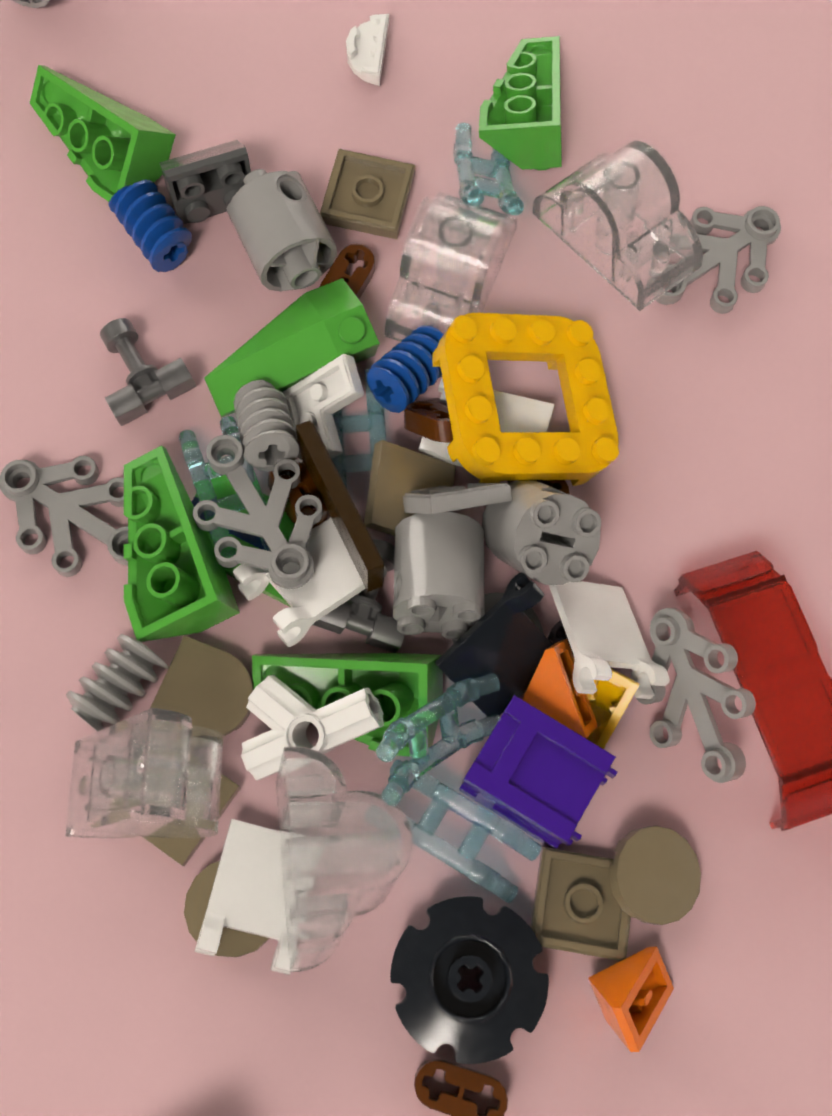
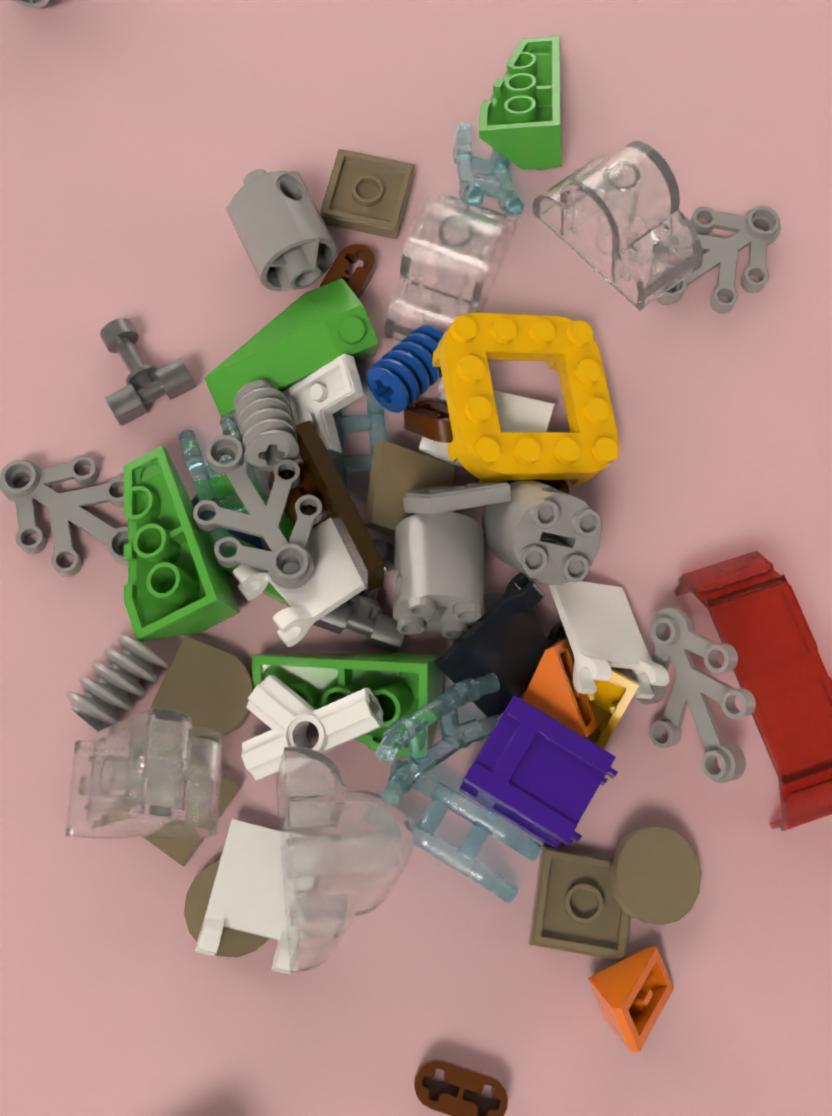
(102, 135): bright green wedge -> none
(152, 224): blue piece -> none
(205, 180): dark grey slope -> none
(367, 48): white plate -> none
(469, 1020): black piece -> none

